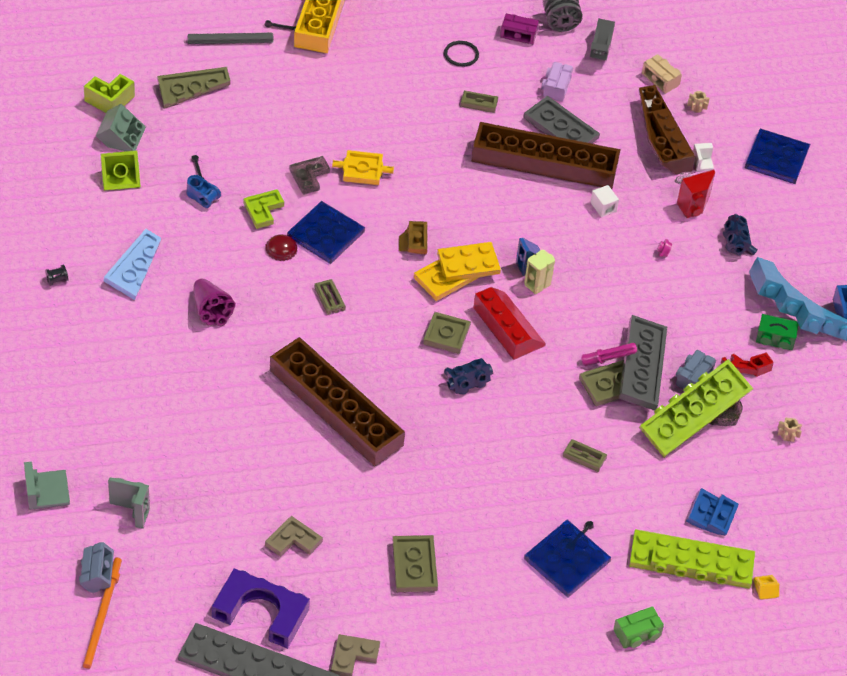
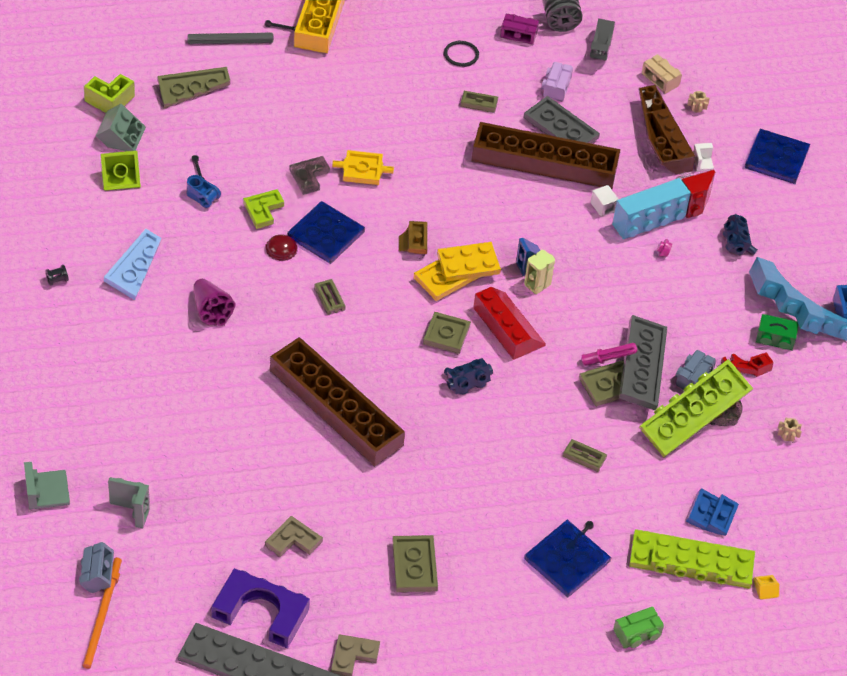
(651, 208): none -> medium azure brick

